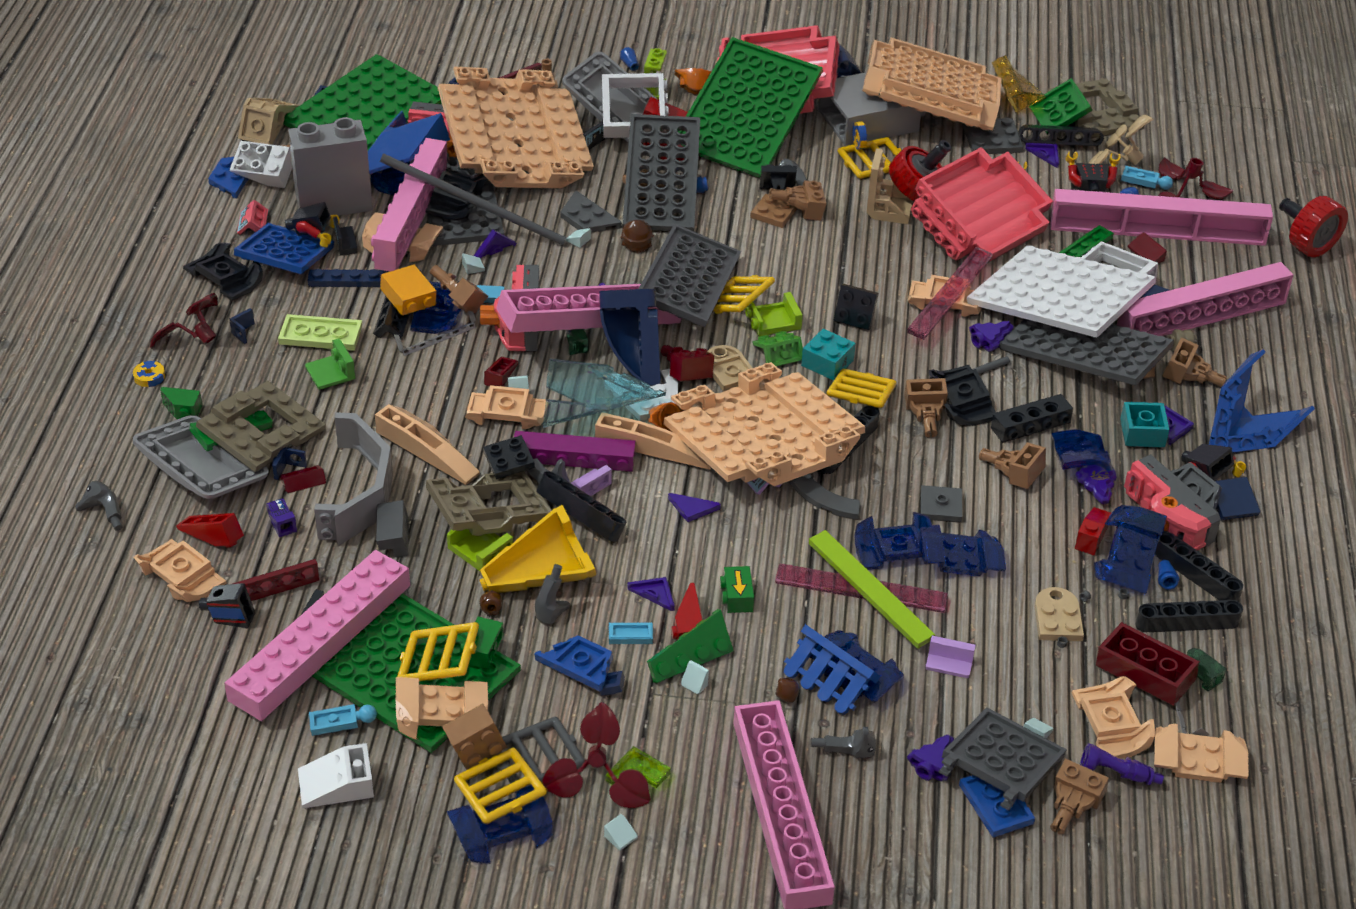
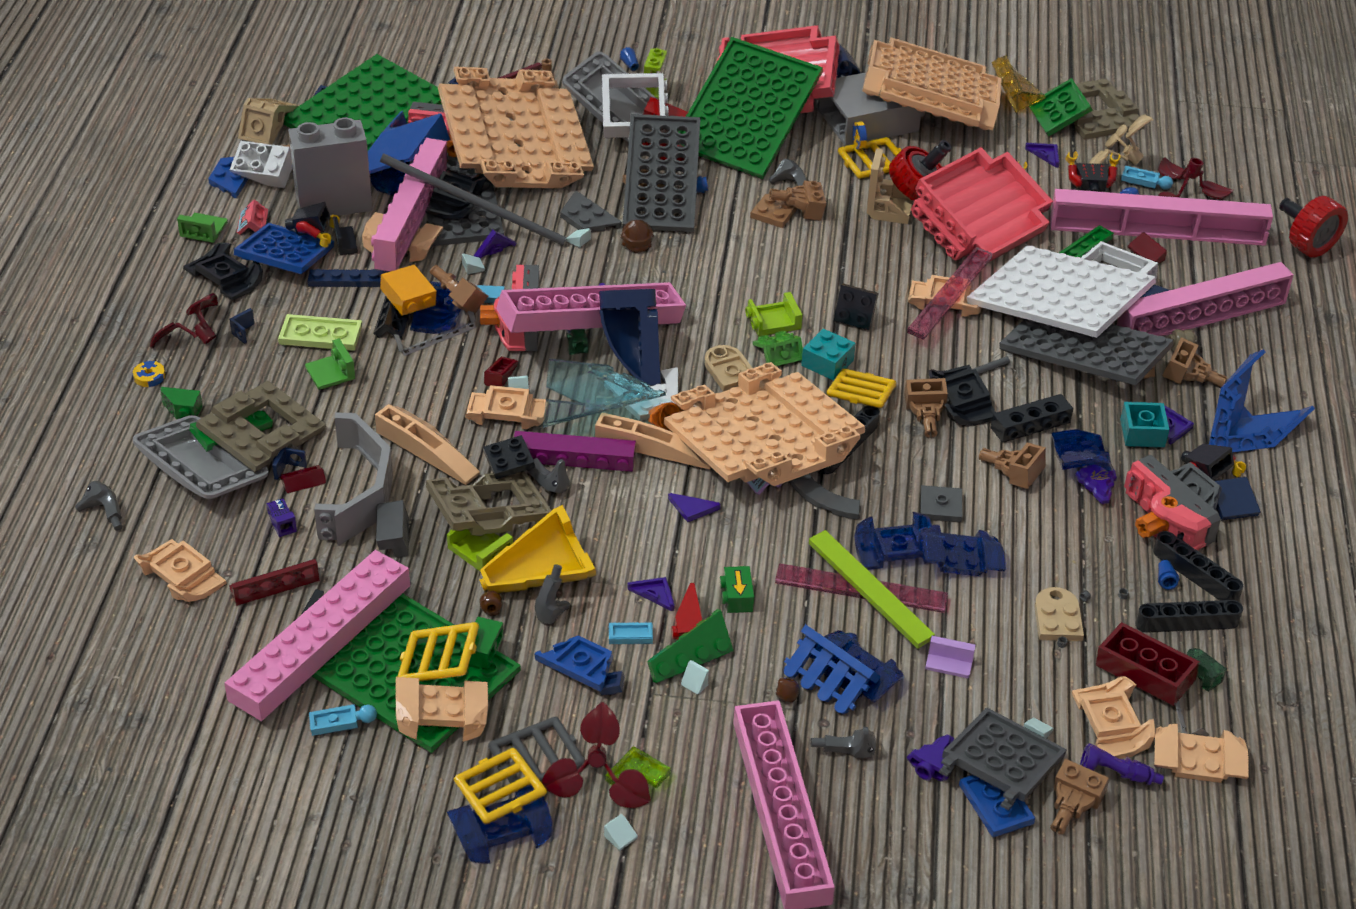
(201, 226): none -> bright green bracket
(213, 528): red slope -> none
(229, 605): black torso -> none
(337, 777): white slope -> none
(474, 736): medium nougat brick -> none
(581, 506): black beam -> none
(594, 136): black panel -> none
(594, 480): lavender panel -> none
(688, 364): dark red brick -> none
(690, 274): dark grey piece -> none
(692, 78): orange hat -> none
(743, 300): yellow bar -> none
(777, 177): black plate -> none
(989, 334): dark purple rock -> none
(999, 141): dark grey plate -> none
(1068, 139): black beam -> none
(1092, 531): red slope -> none
(1131, 547): clear blue piece -> none

